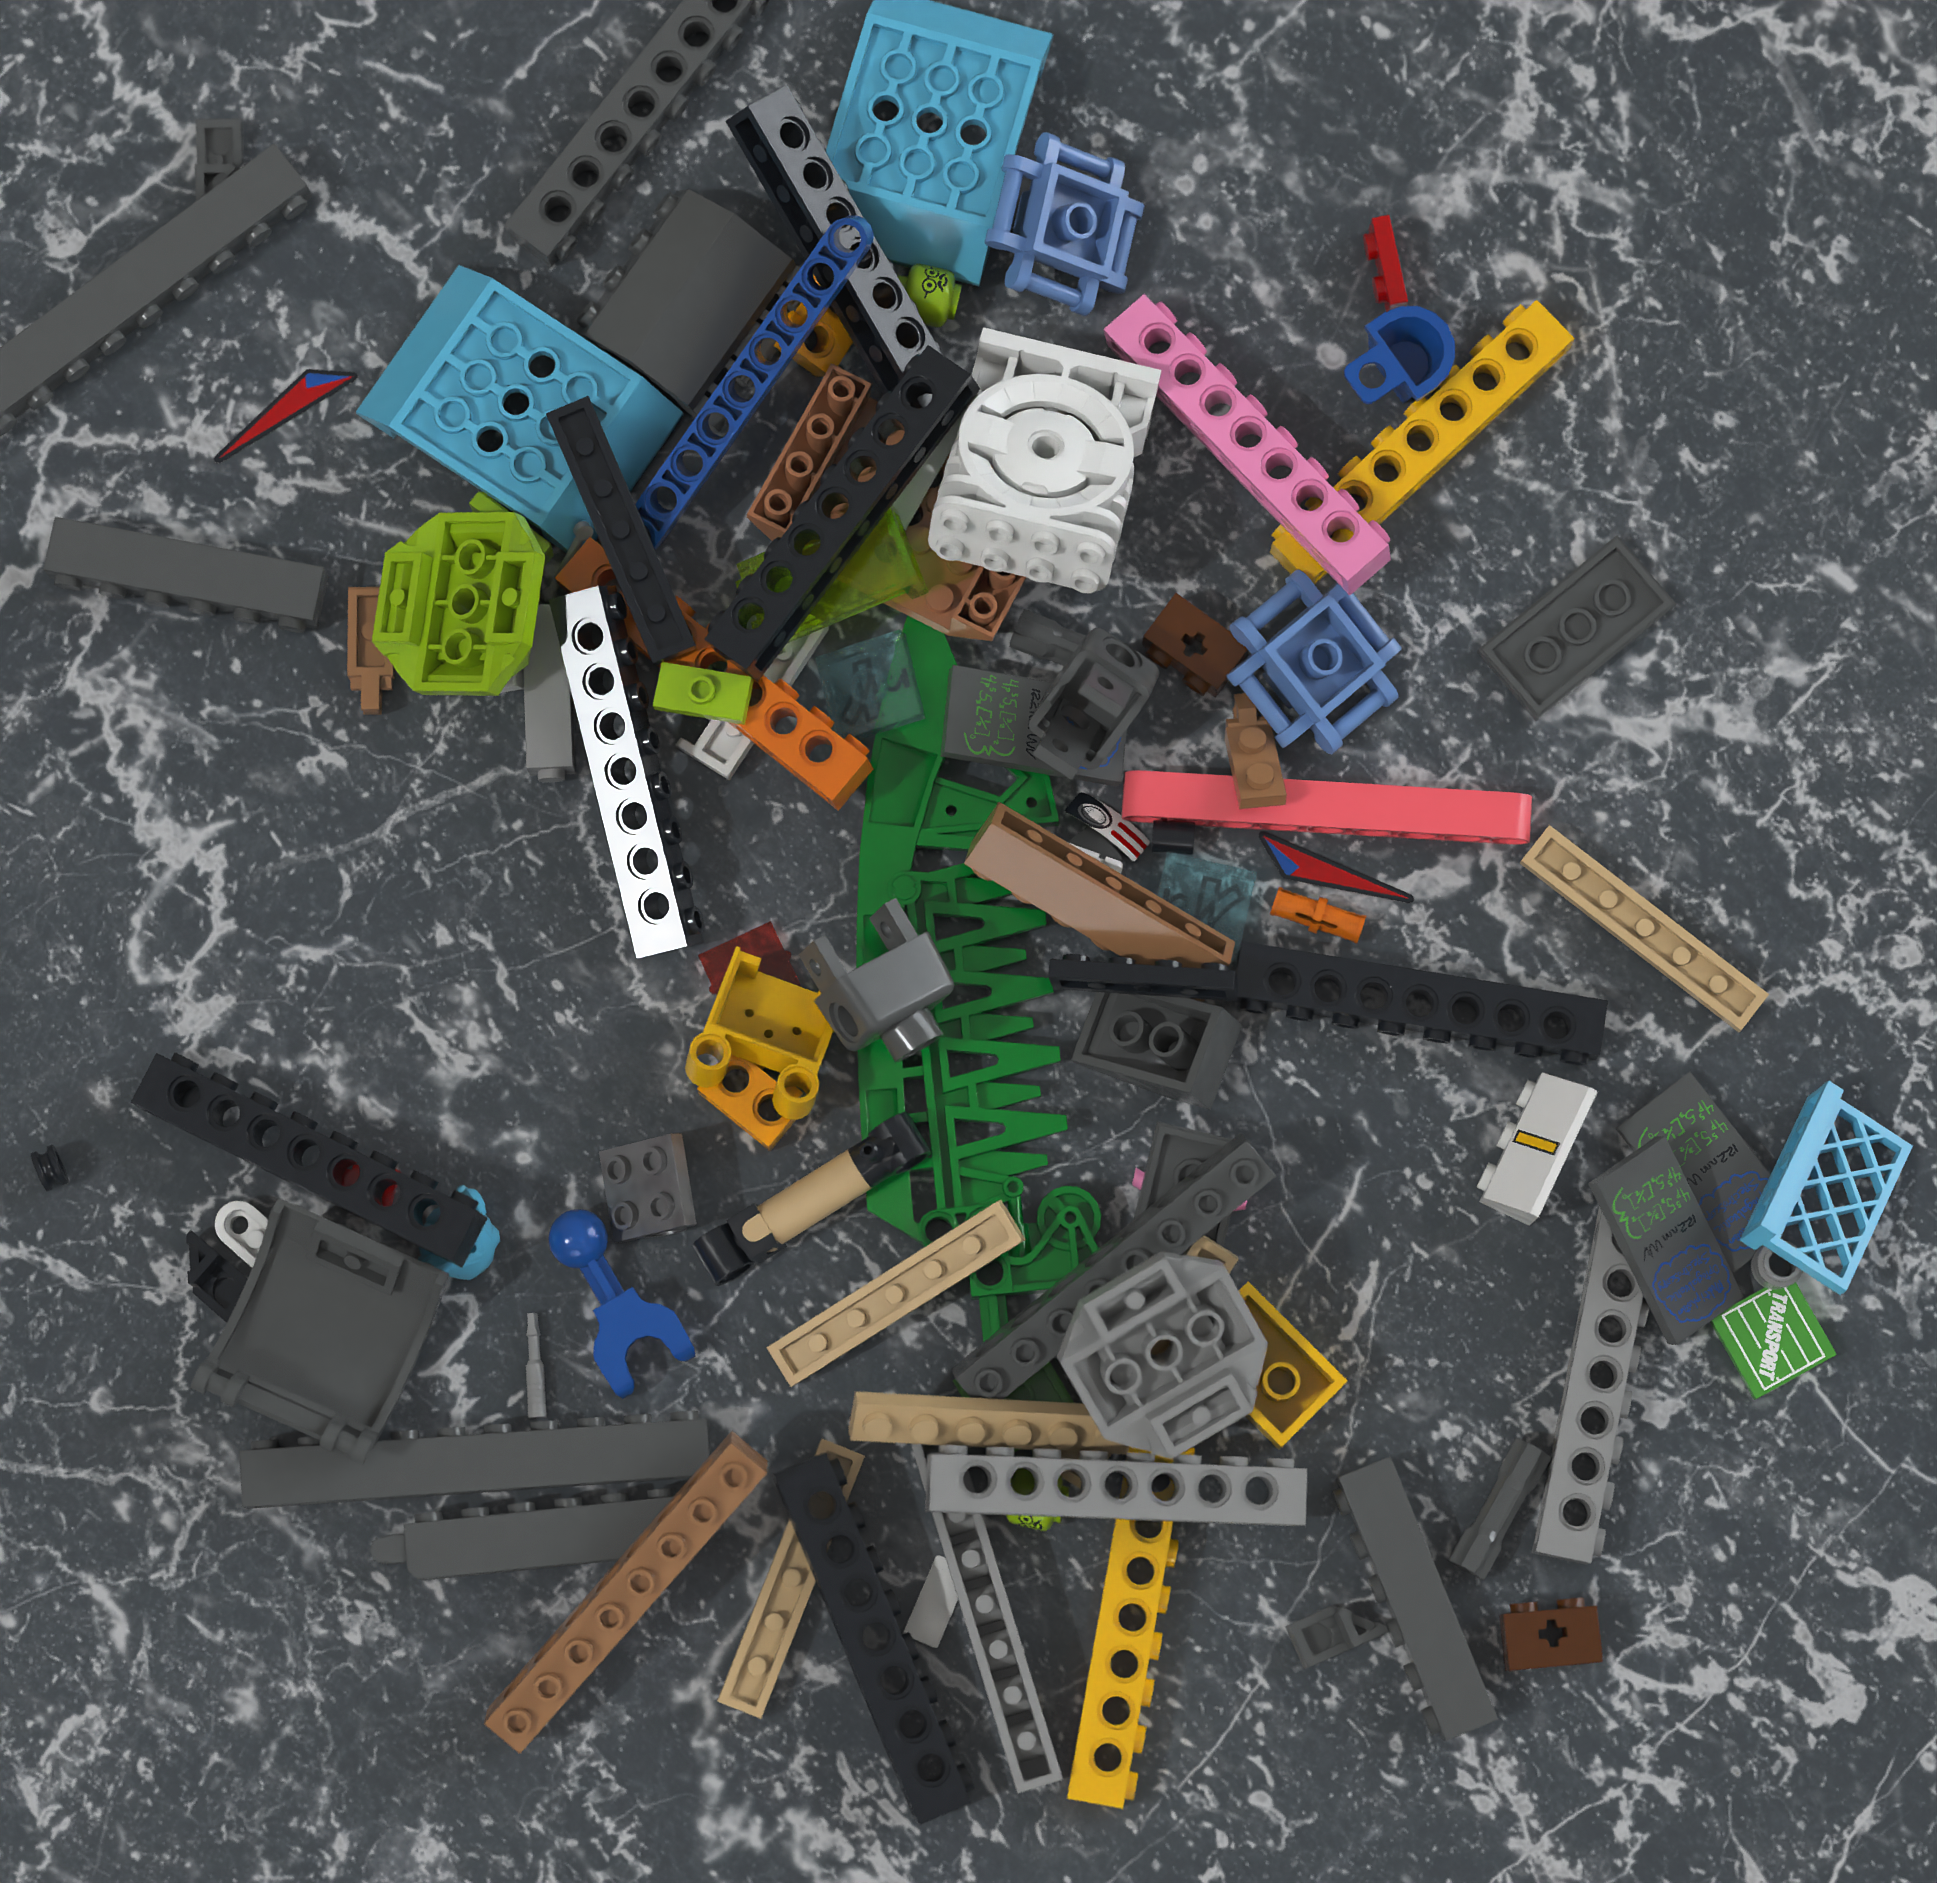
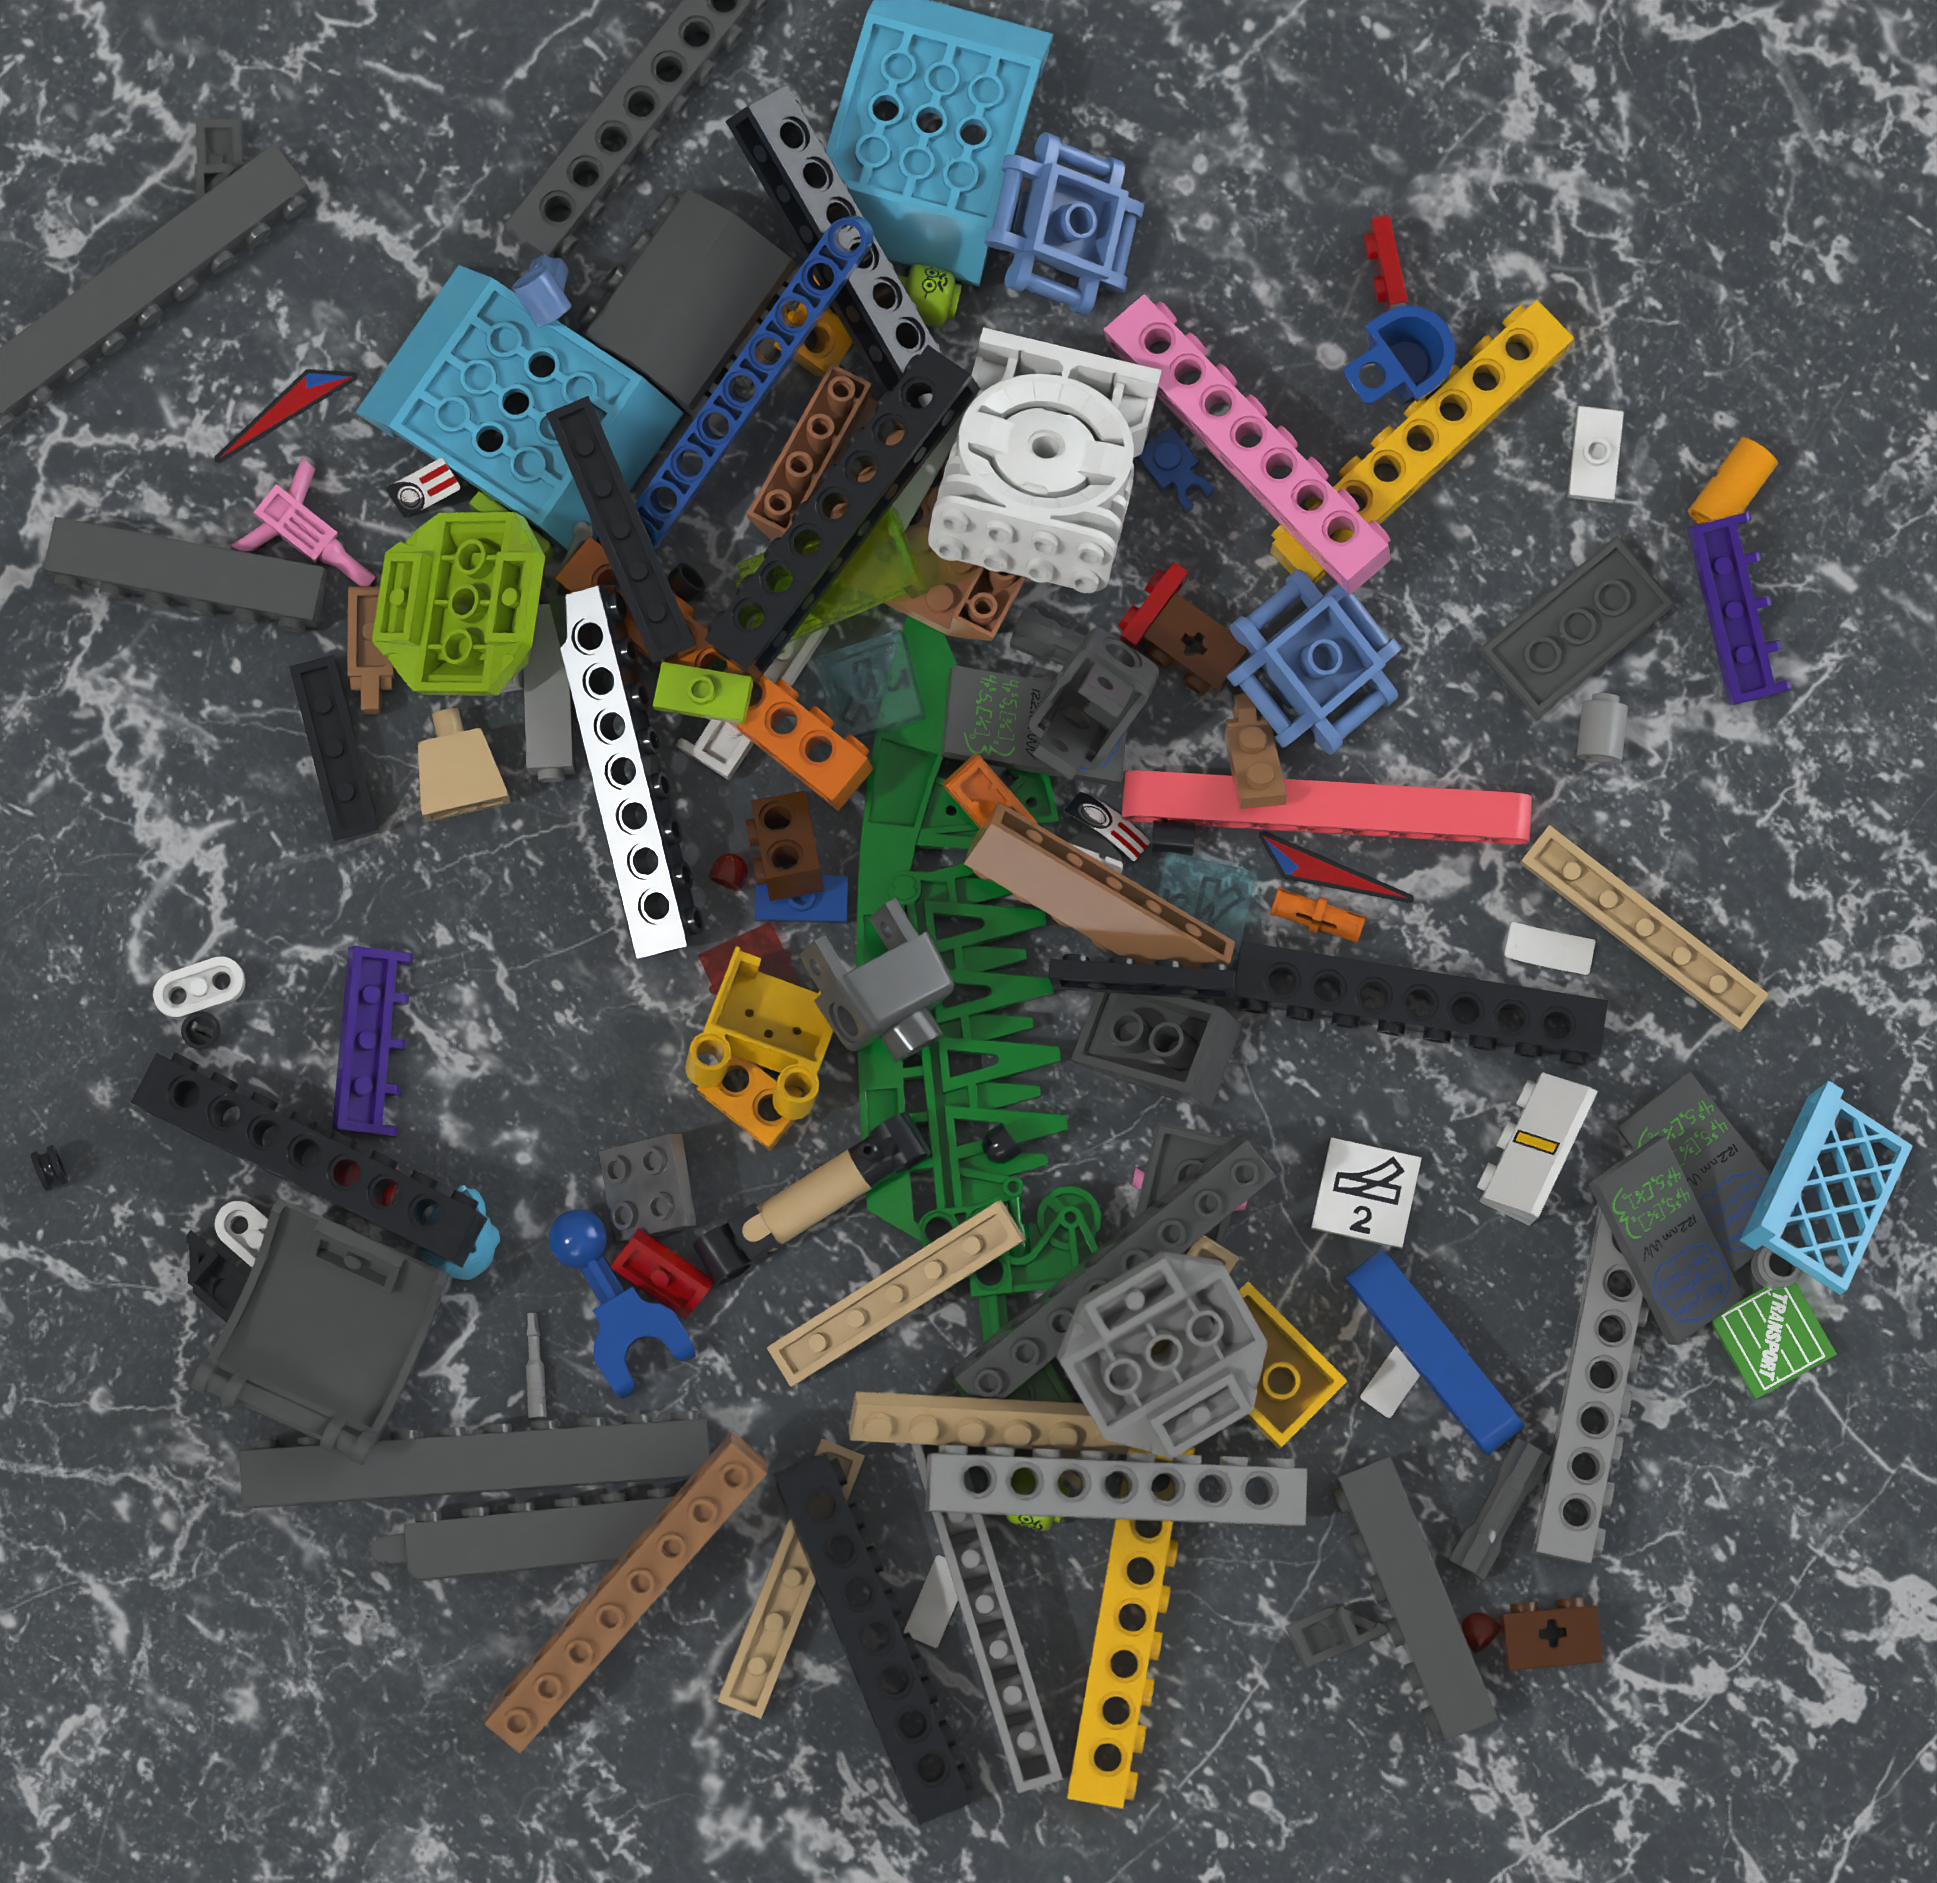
(196, 1038): none -> black hinge
(199, 984): none -> white plate
(287, 517): none -> bright pink piece
(334, 749): none -> black plate
(367, 1041): none -> dark purple hinge
(423, 488): none -> sticker
(457, 770): none -> tan torso
(543, 290): none -> medium blue piece
(662, 1273): none -> red plate
(686, 582): none -> black hinge
(729, 871): none -> clear red hinge
(785, 846): none -> reddish brown brick
(819, 907): none -> blue plate
(980, 789): none -> orange plate
(999, 1145): none -> black hinge
(1161, 589): none -> red plate
(1171, 463): none -> blue plate
(1366, 1193): none -> white tile
(1390, 1383): none -> white sticker
(1434, 1352): none -> blue beam
(1480, 1630): none -> clear red hinge
(1549, 948): none -> white sticker
(1595, 454): none -> white plate
(1602, 729): none -> light grey brick
(1733, 609): none -> dark purple hinge
(1735, 483): none -> light orange pin

